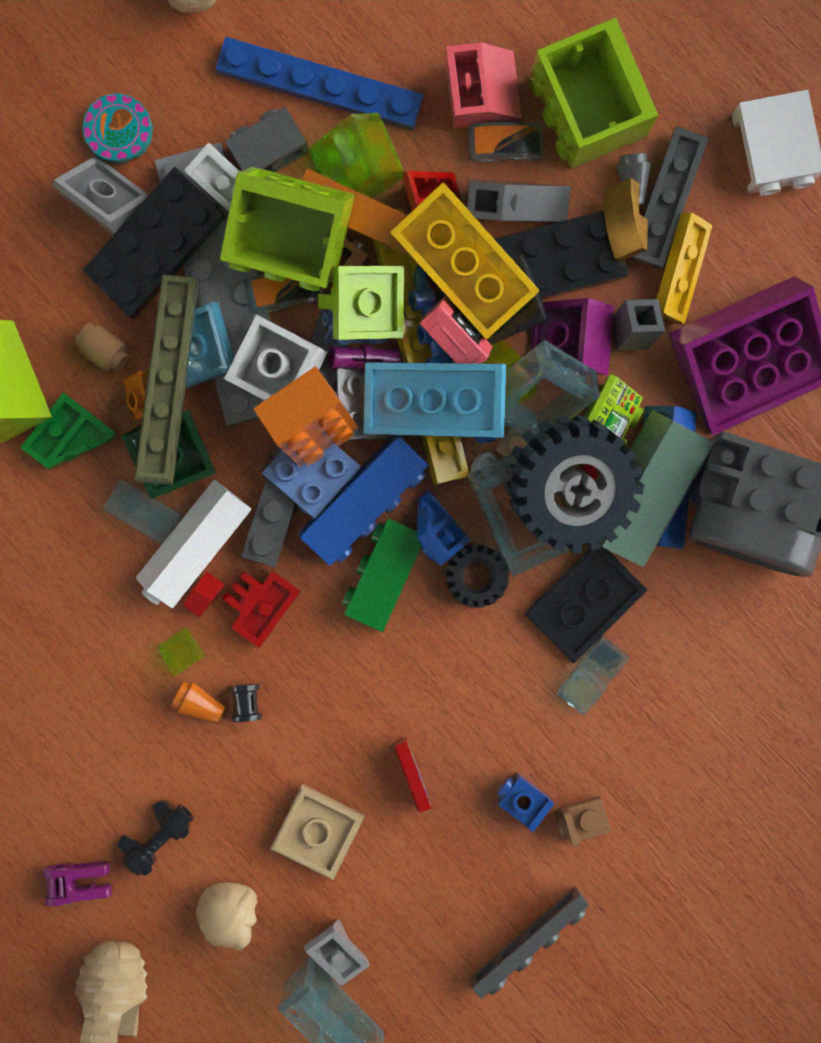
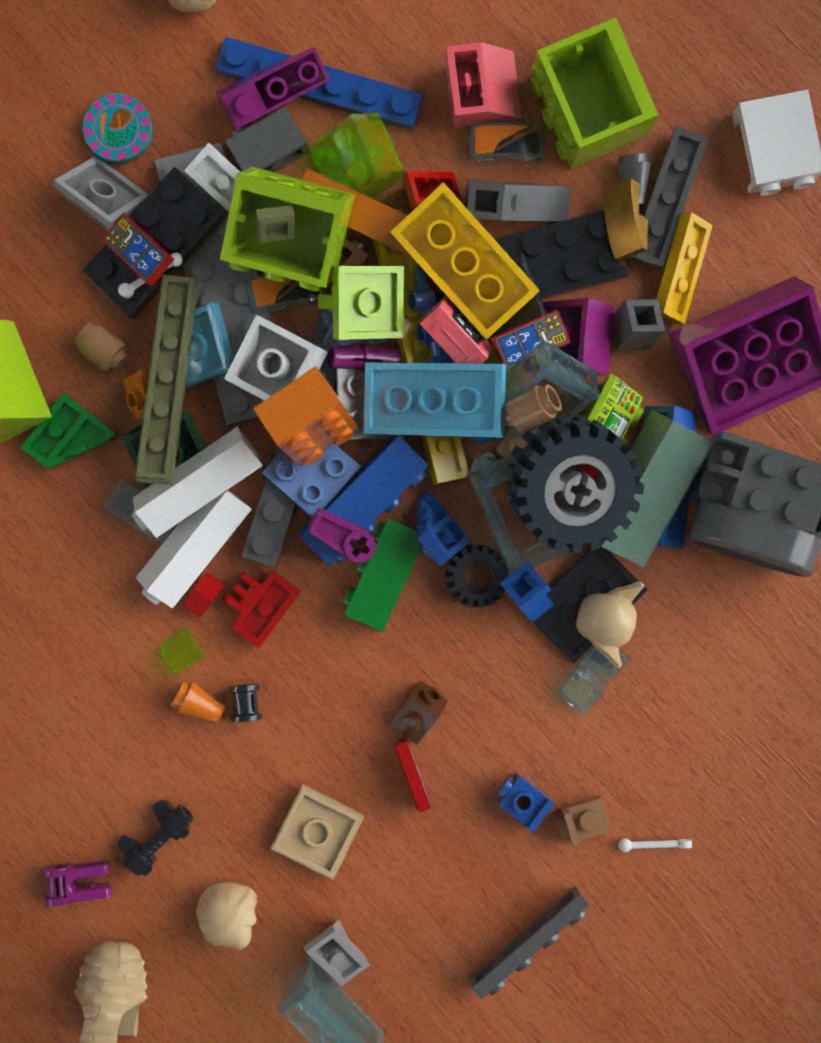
(127, 290): none -> white hinge
(137, 249): none -> tile
(196, 483): none -> white brick
(272, 87): none -> magenta slope
(275, 224): none -> olive tile
(338, 534): none -> magenta piece
(419, 712): none -> reddish brown bracket
(519, 341): none -> tile
(528, 591): none -> blue brick
(532, 408): none -> medium nougat brick
(609, 620): none -> tan piece
(626, 845): none -> white hinge

